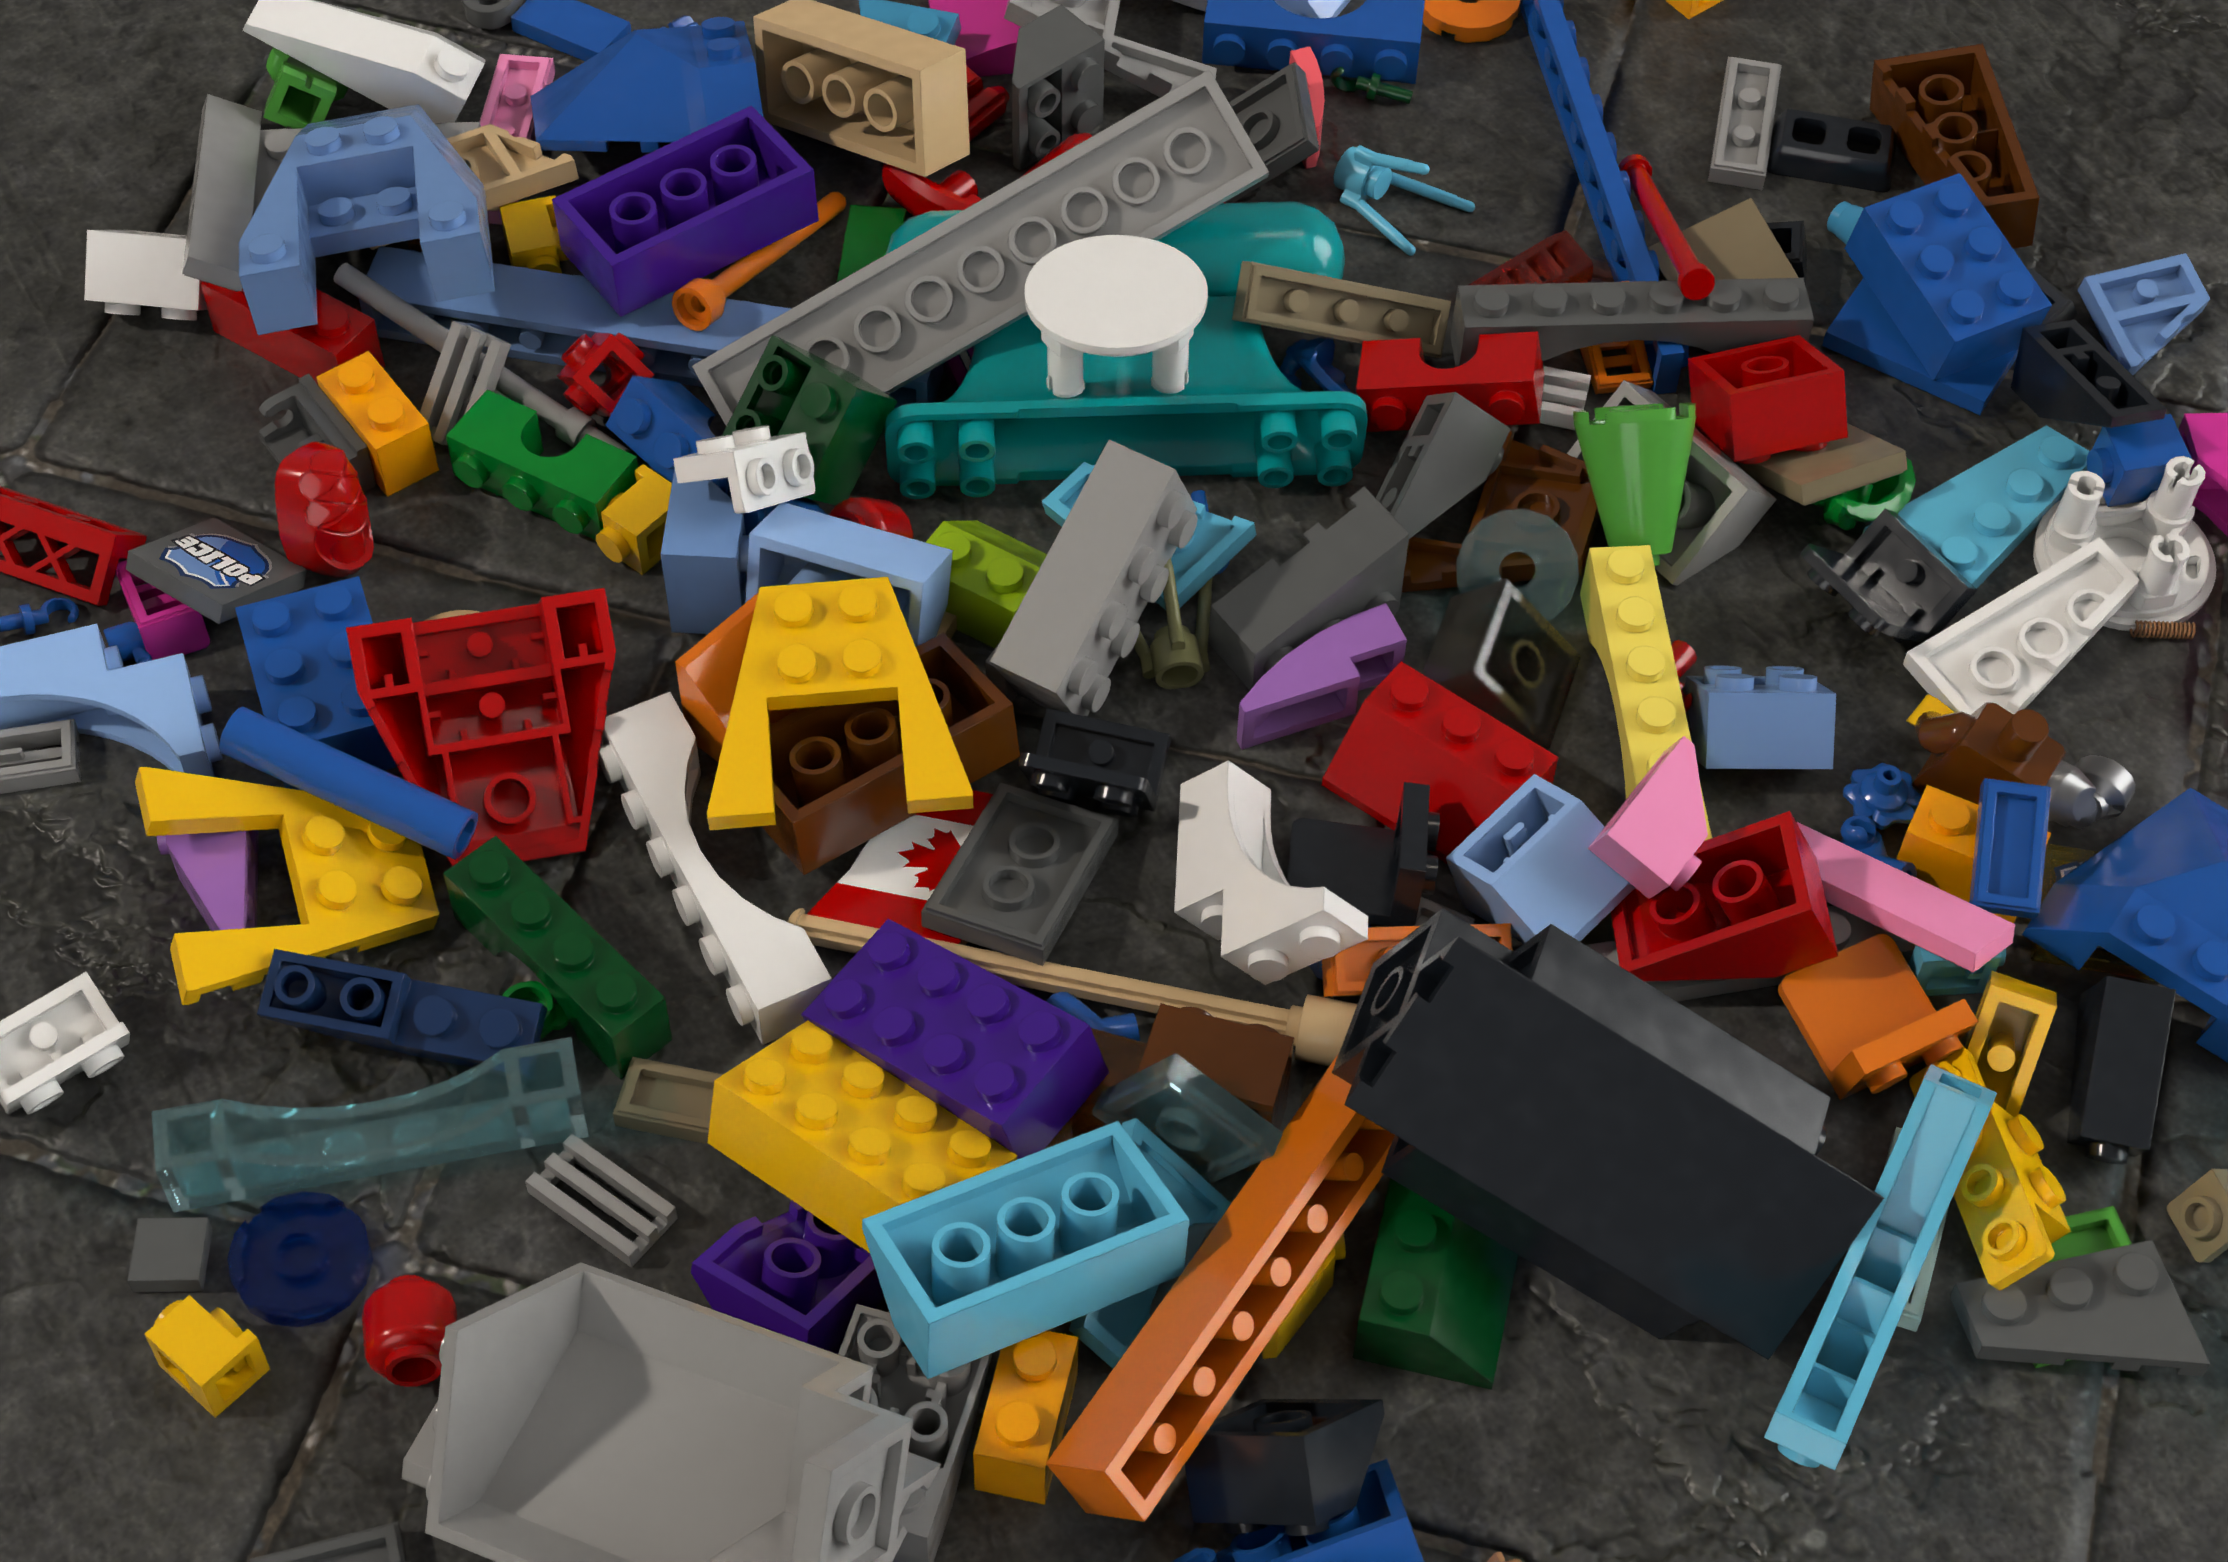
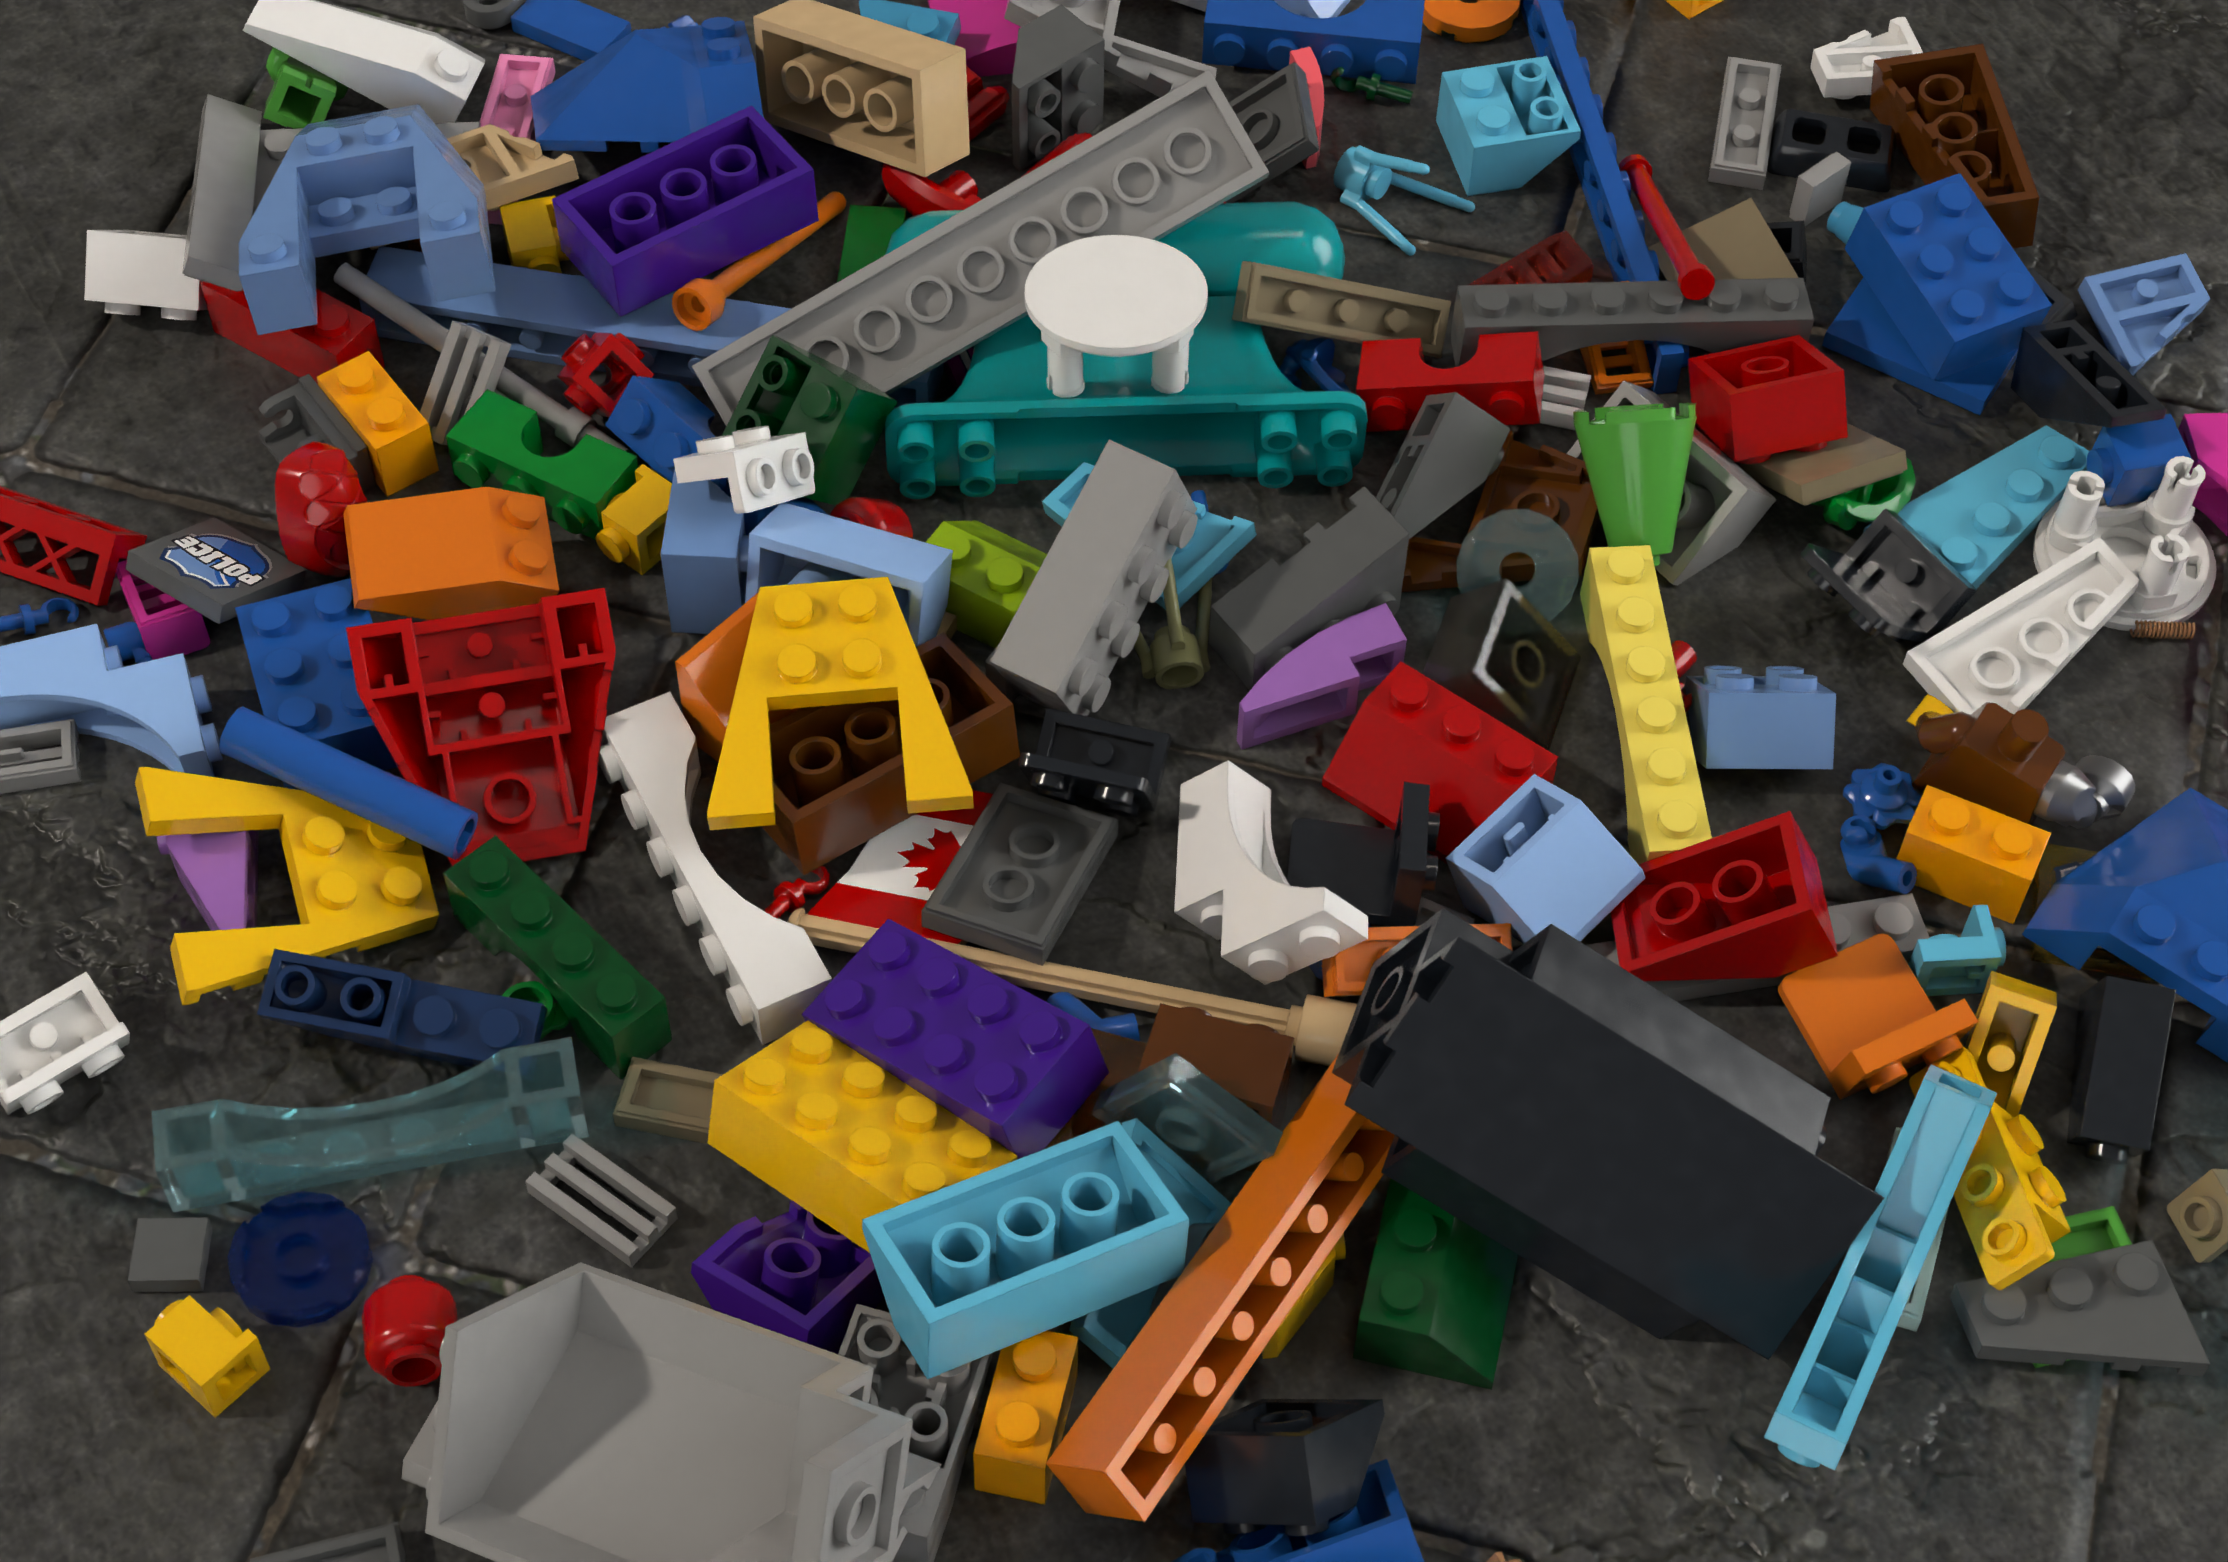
(450, 553): none -> orange slope
(791, 895): none -> red hand
(1504, 122): none -> medium azure slope
(1658, 825): bright pink slope -> none
(1820, 188): none -> light grey tile
(1847, 66): none -> white wing
(1908, 905): bright pink tile -> none
(2010, 848): blue tile -> none

